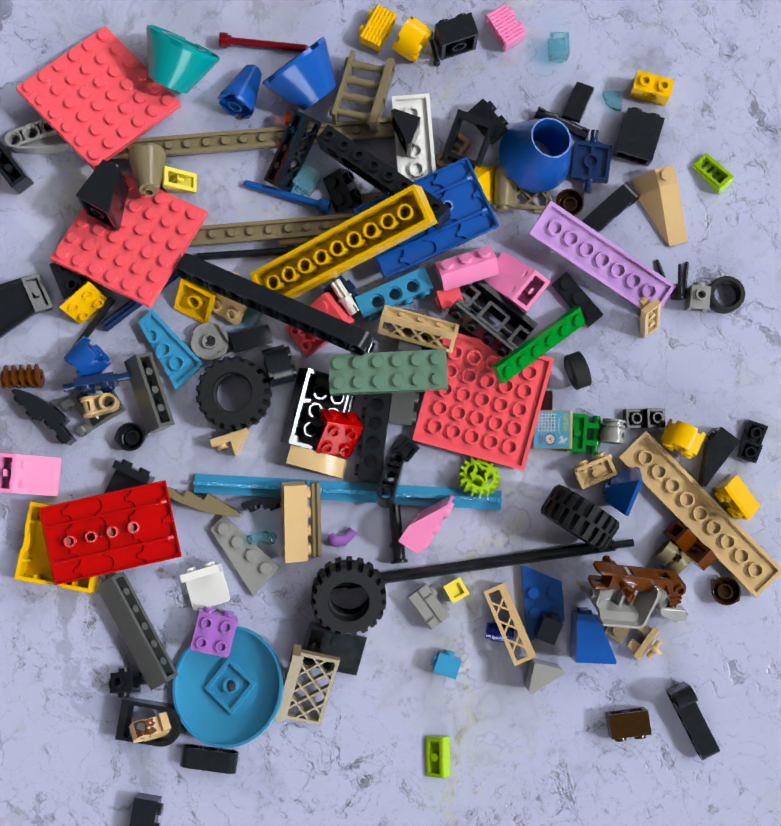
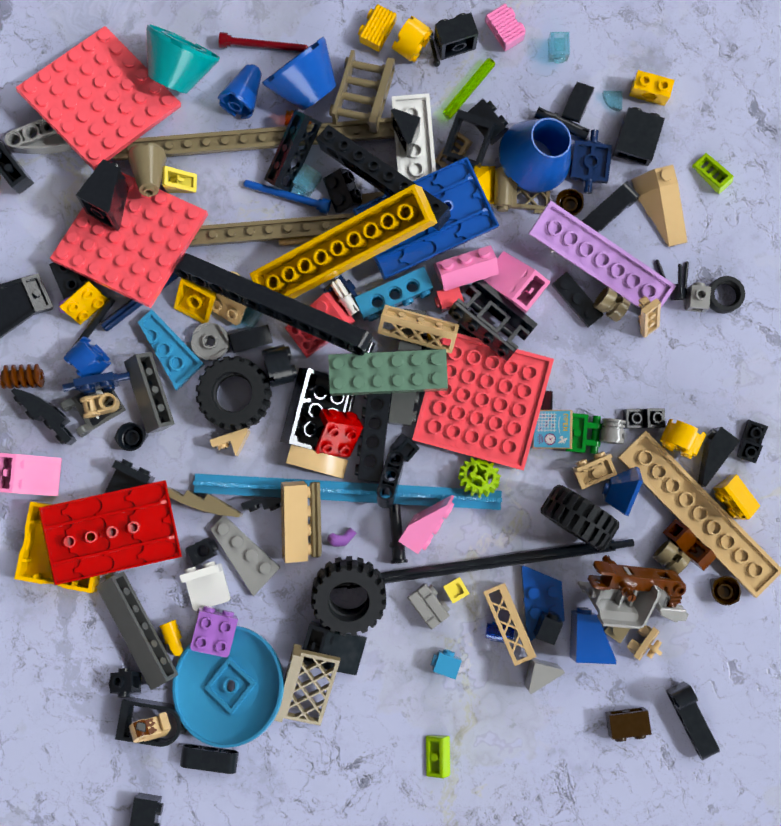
(172, 637): none -> yellow hinge
(194, 554): none -> black brick
(246, 253): black bar -> none
(262, 537): clear light blue arm -> none
(468, 88): none -> clear neon green axle
(538, 345): green plate -> none
(577, 370): black tyre -> none
(613, 305): none -> dark tan wheel

